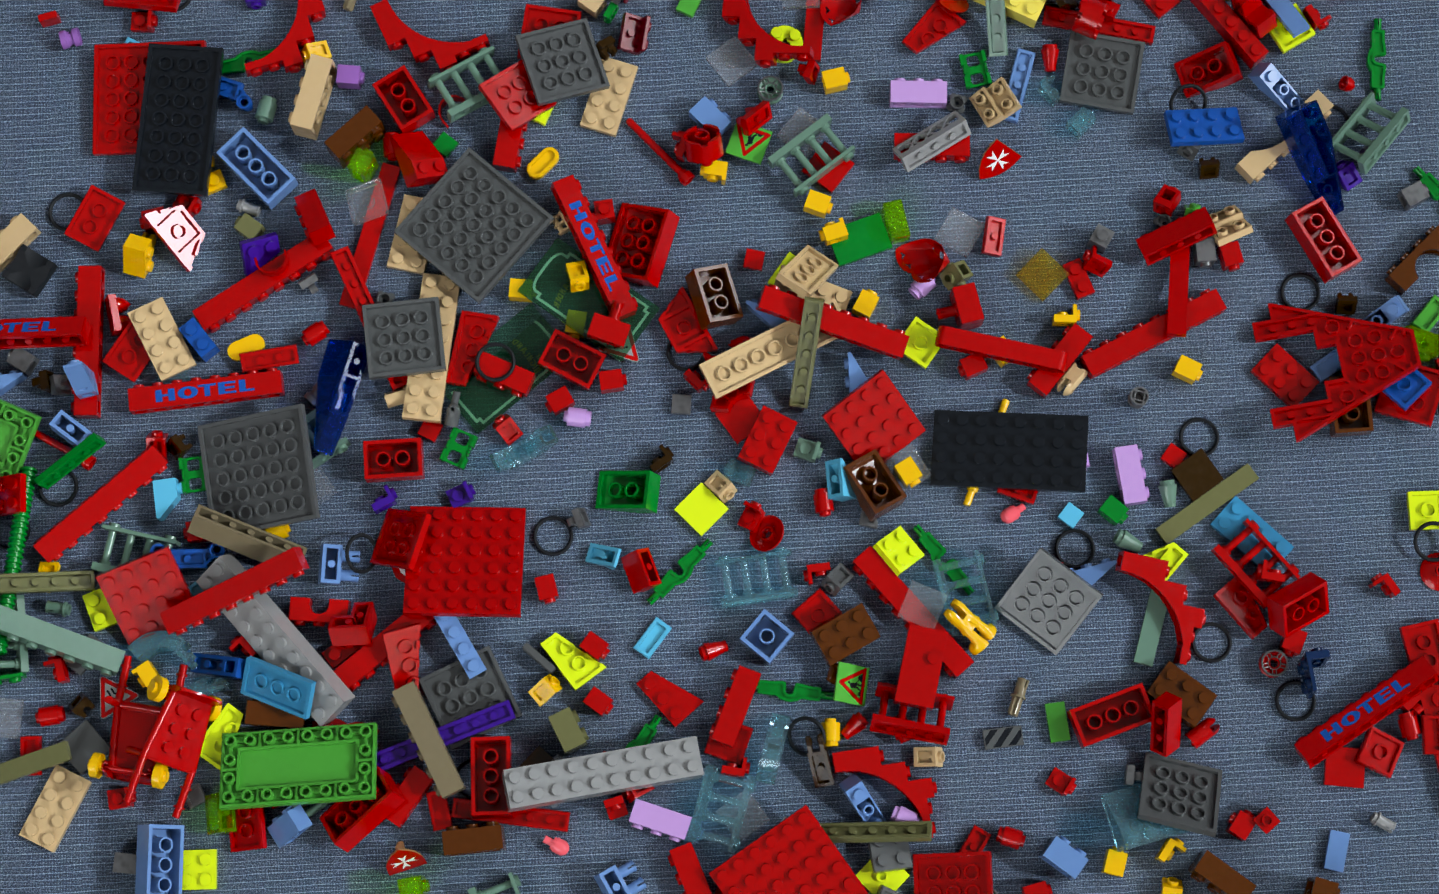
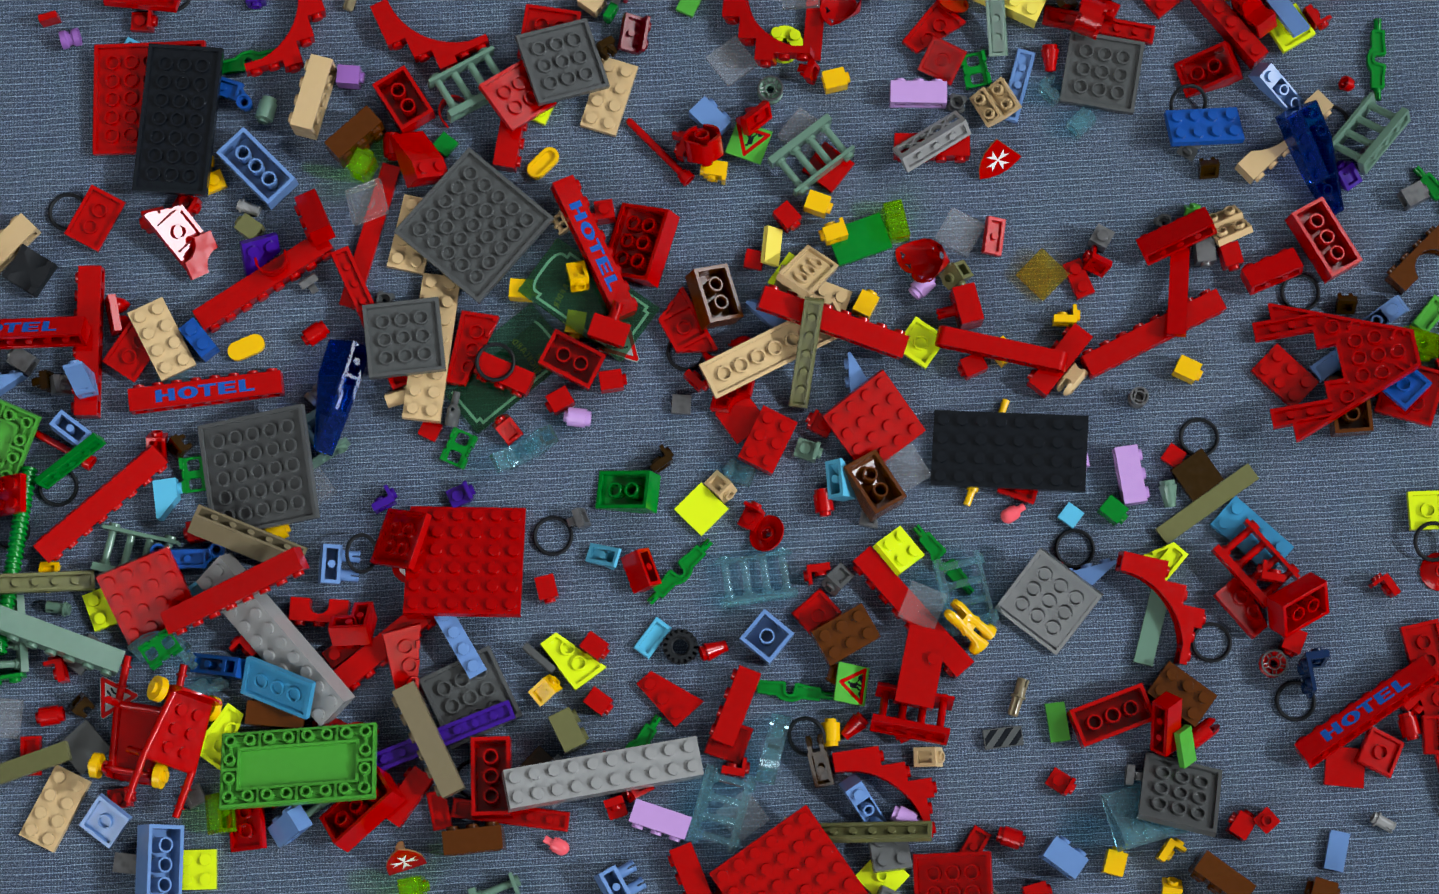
(105, 821): none -> medium blue plate
(138, 254): yellow brick -> none
(146, 673): yellow brick -> none
(164, 653): none -> green piece
(198, 261): none -> tile
(269, 358): red tile -> none
(317, 48): yellow bracket -> none
(393, 460): red brick -> none
(680, 658): none -> black tyre
(771, 246): none -> light yellow tile
(787, 217): none -> red brick
(817, 424): none -> red bracket
(908, 472): yellow brick -> none
(942, 60): none -> red tile
(1127, 541): sand green cone -> none
(1166, 200): red brick -> none
(1185, 746): none -> bright green tile
(1271, 270): none -> red brick

